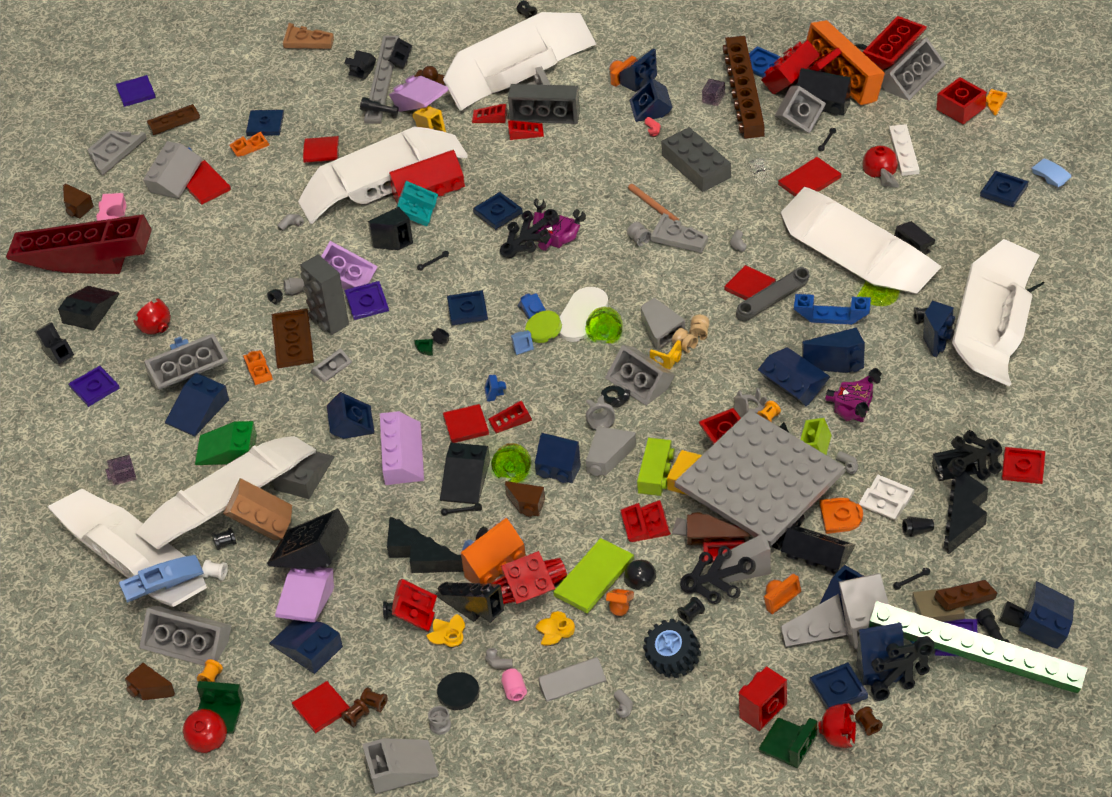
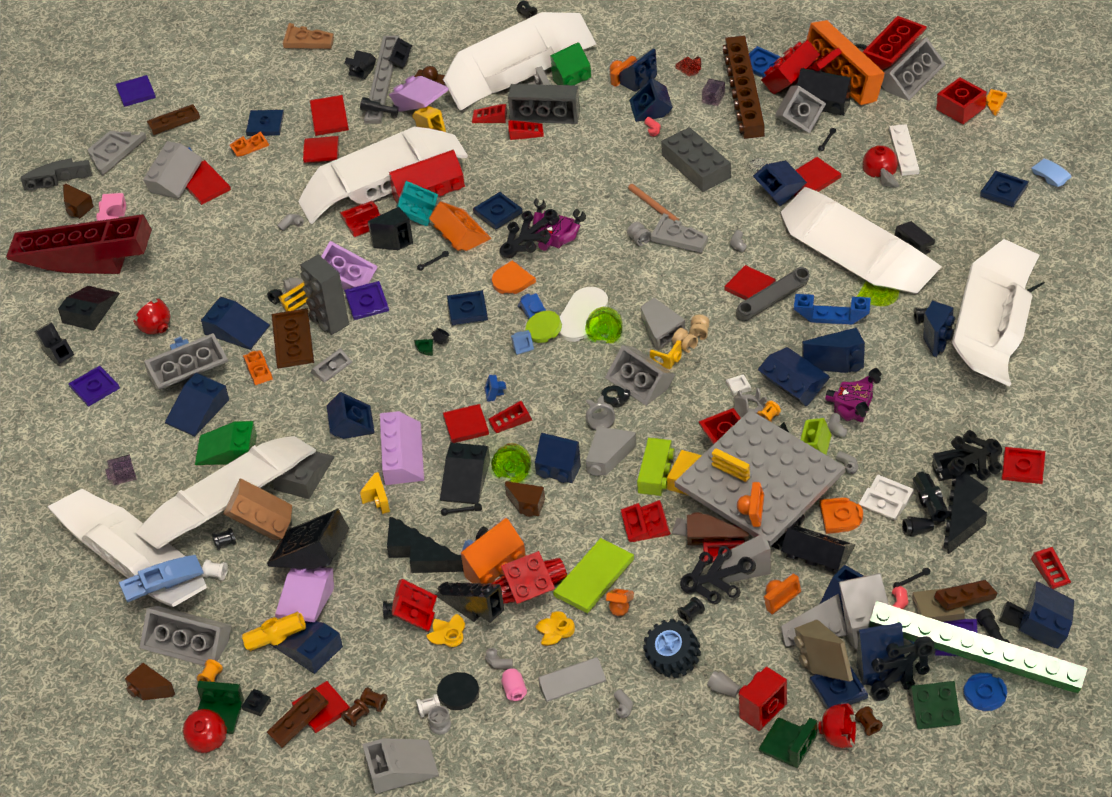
(51, 173): none -> dark grey slope
(233, 323): none -> dark blue slope
(256, 702): none -> black tile
(274, 631): none -> yellow piece
(285, 303): none -> yellow tile
(297, 717): none -> reddish brown plate
(329, 115): none -> red tile
(358, 217): none -> red slope
(375, 492): none -> yellow slope
(425, 705): none -> white bush
(458, 227): none -> orange slope
(511, 279): none -> orange tile
(570, 66): none -> green slope
(639, 574): black hair -> none
(689, 66): none -> clear red bracket
(723, 684): none -> light grey cone
(731, 465): none -> yellow tile
(738, 383): none -> white tile
(752, 504): none -> orange tile
(779, 181): none -> dark blue slope
(822, 651): none -> dark tan slope
(835, 427): none -> light grey arm
(901, 597): none -> coral arm
(930, 497): none -> black piece
(935, 704): none -> dark green bracket
(979, 694): none -> blue tile
(1050, 554): none -> red slope

